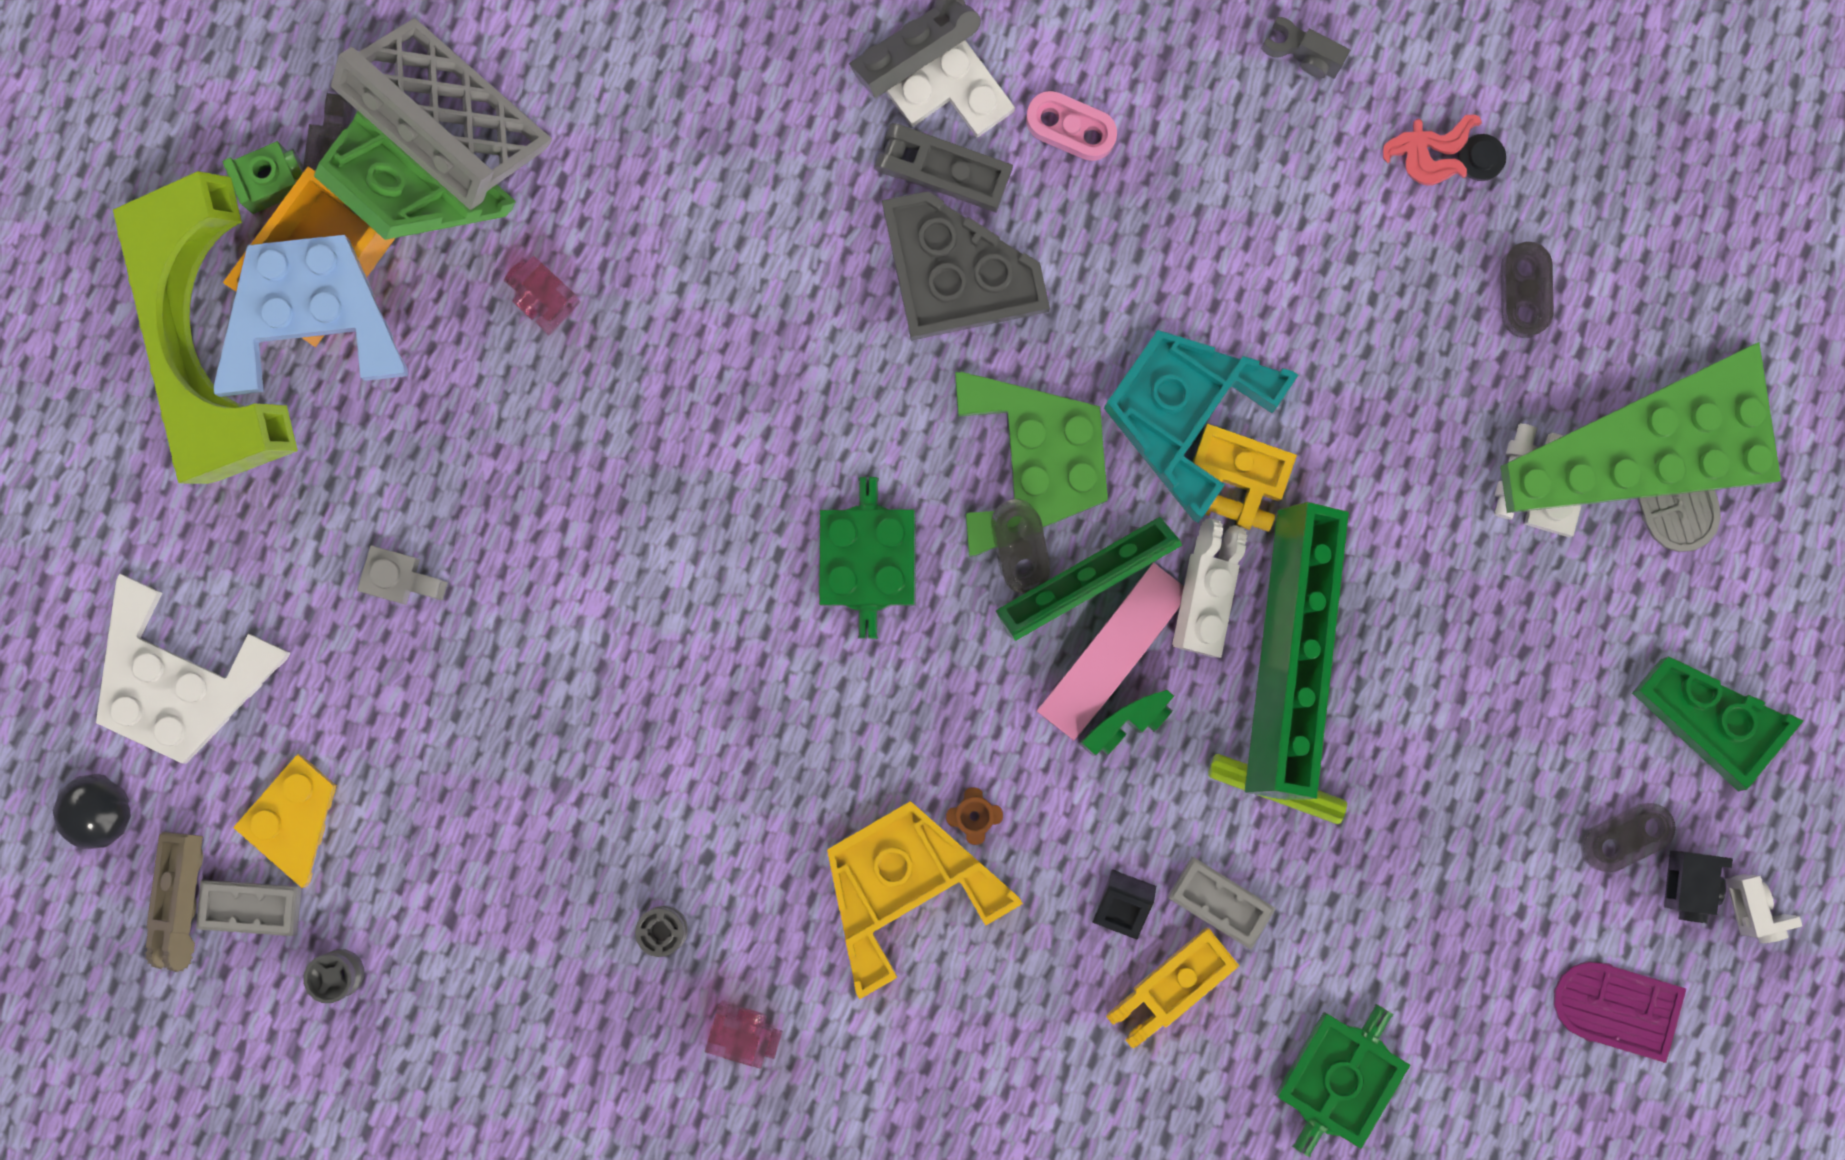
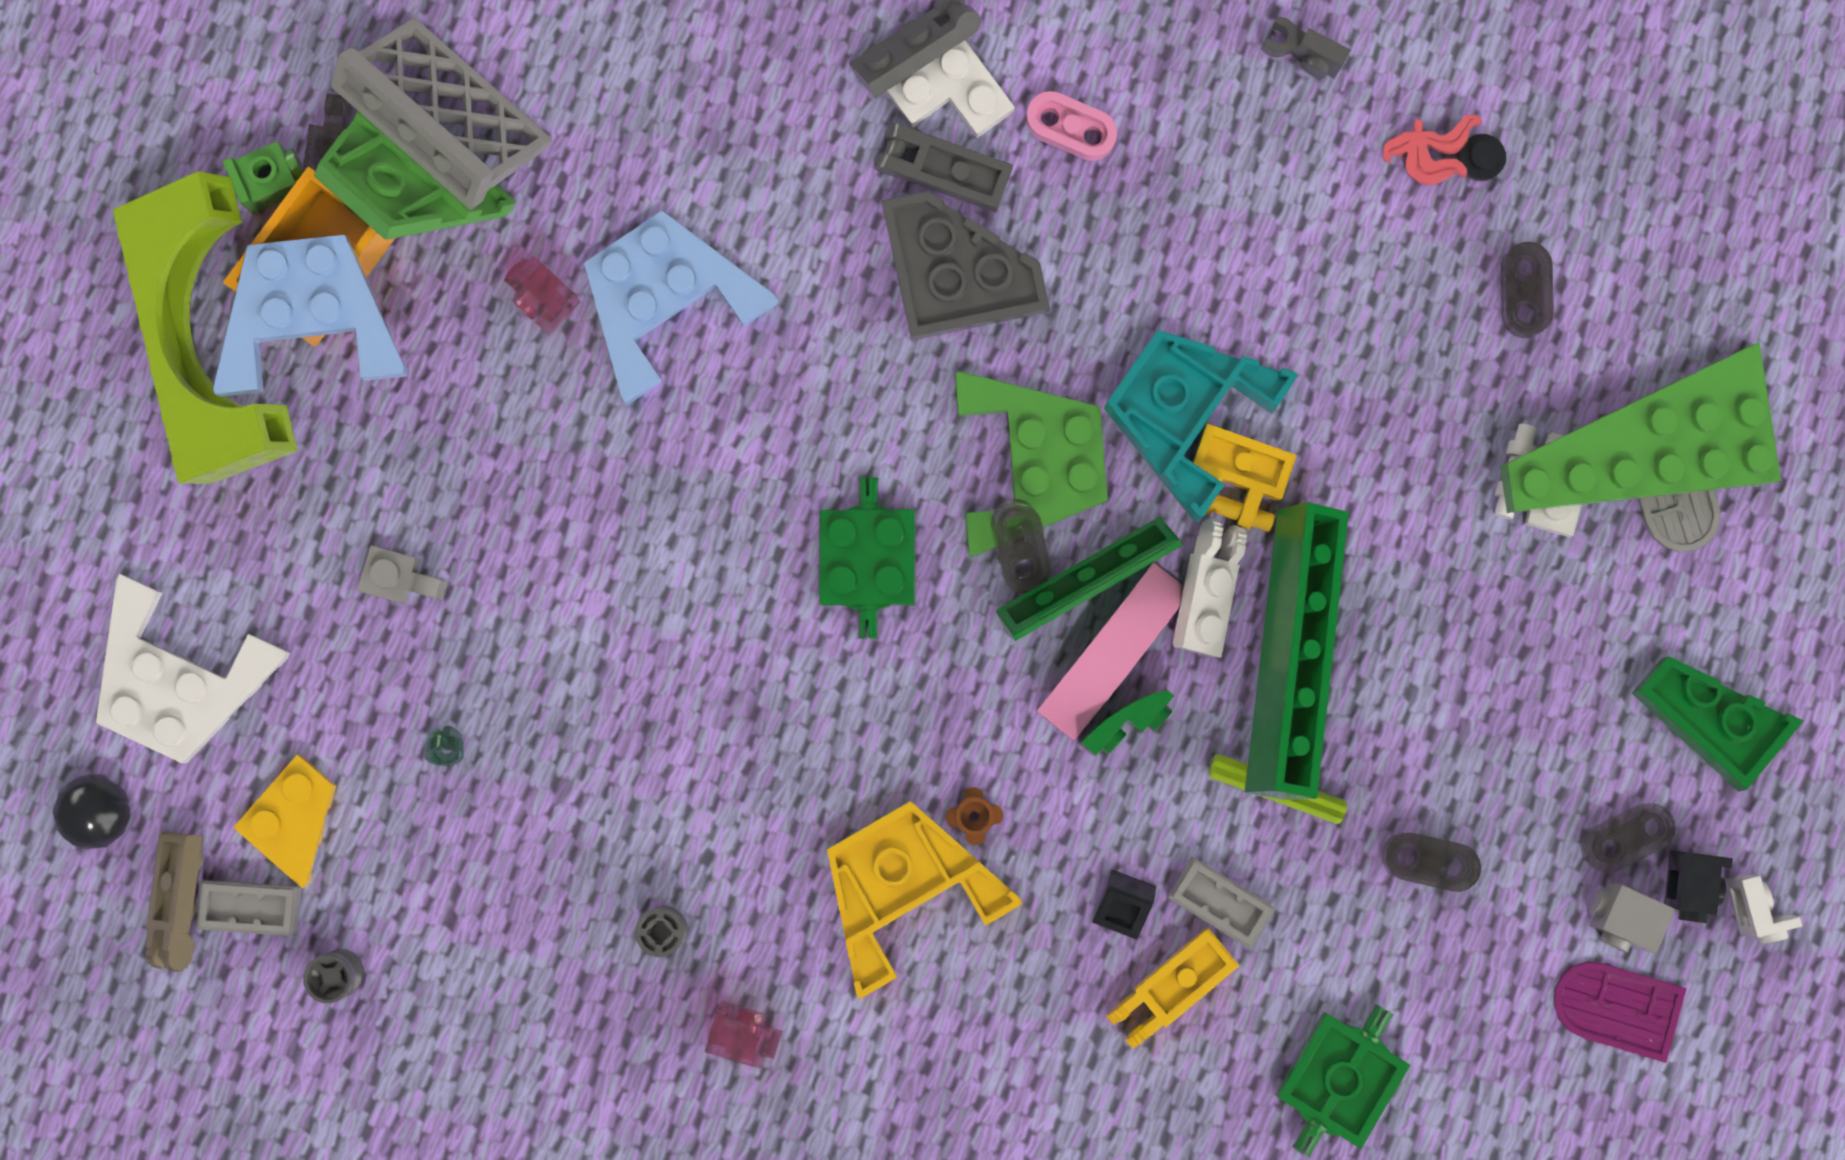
(440, 740): none -> hinge
(651, 279): none -> light blue wing
(1430, 861): none -> clear smoke plate
(1629, 918): none -> light grey brick

